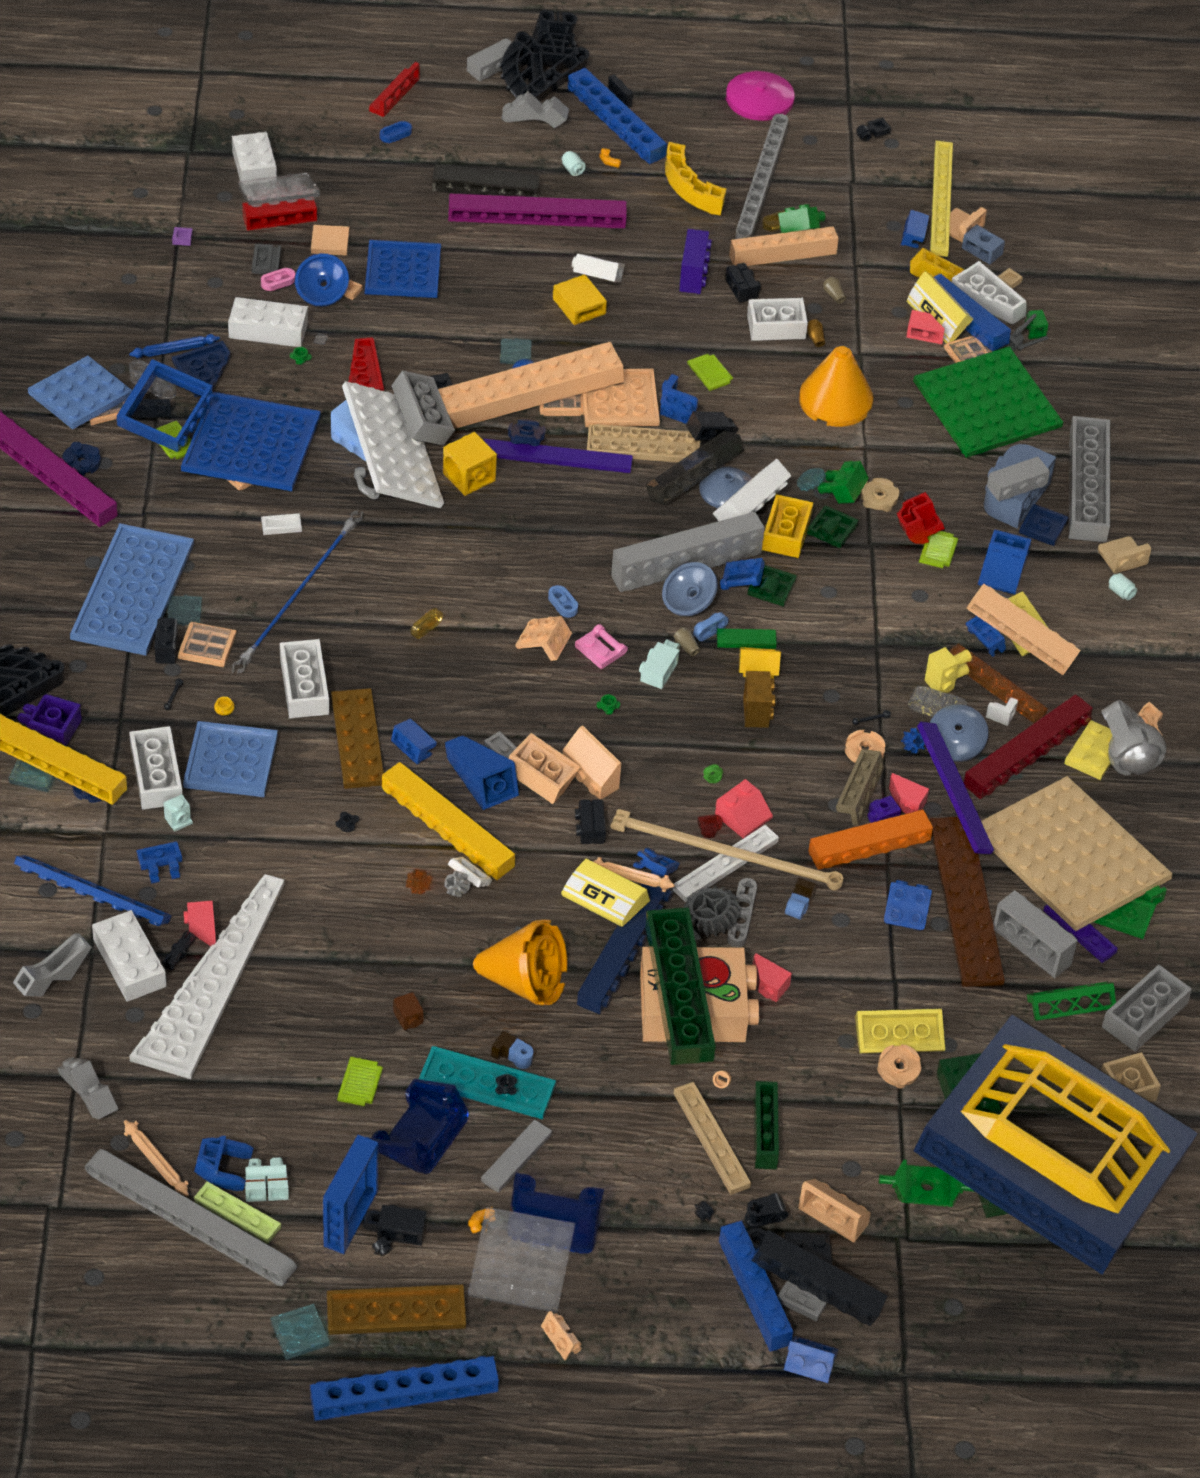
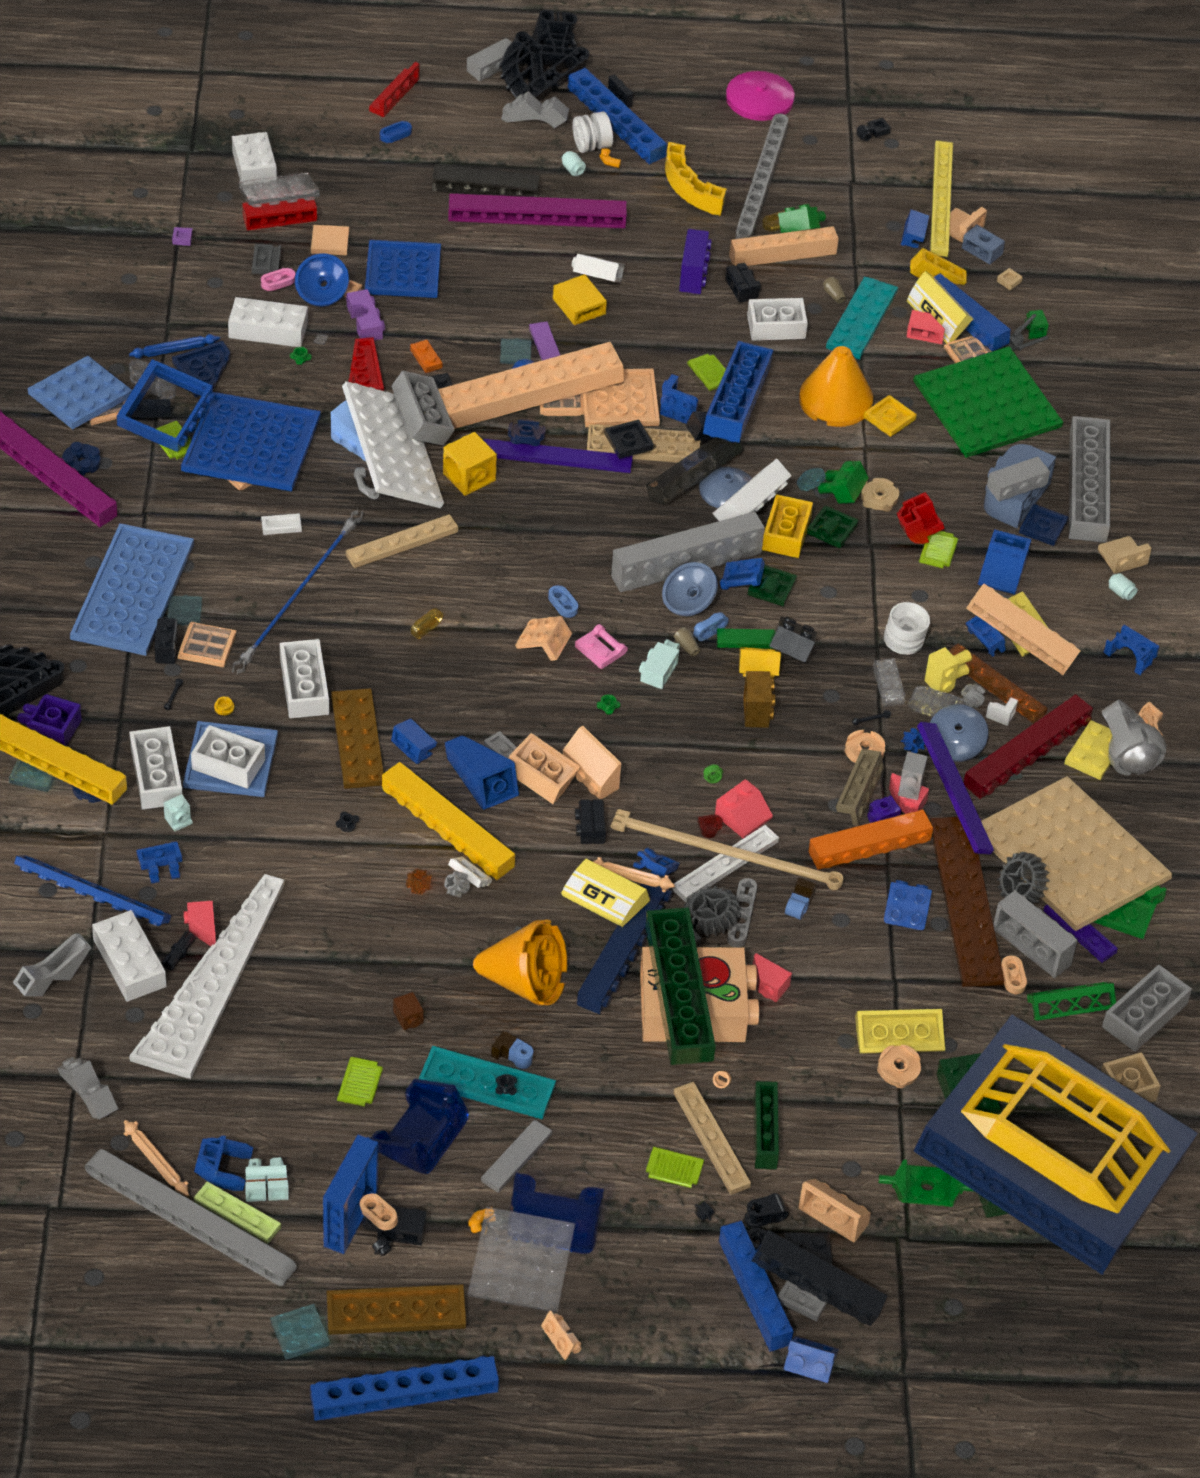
(228, 756): none -> white brick
(367, 317): none -> medium lavender arch
(380, 1213): none -> light nougat plate
(401, 541): none -> tan plate
(426, 356): none -> orange plate
(544, 340): none -> medium lavender tile
(592, 132): none -> white wheel
(628, 439): none -> black plate
(674, 1167): none -> lime window
(738, 392): none -> blue brick
(793, 638): none -> black brick
(815, 332): pearl gold cone -> none
(862, 316): none -> teal plate
(889, 682): none -> clear beam
(890, 415): none -> yellow plate
(906, 628): none -> white wheel
(912, 775): none -> light grey brick
(973, 695): none -> light grey gear
(991, 293): white wedge -> none
(1015, 976): none -> light nougat plate
(1031, 870): none -> dark grey gear
(1141, 646): none -> blue piece

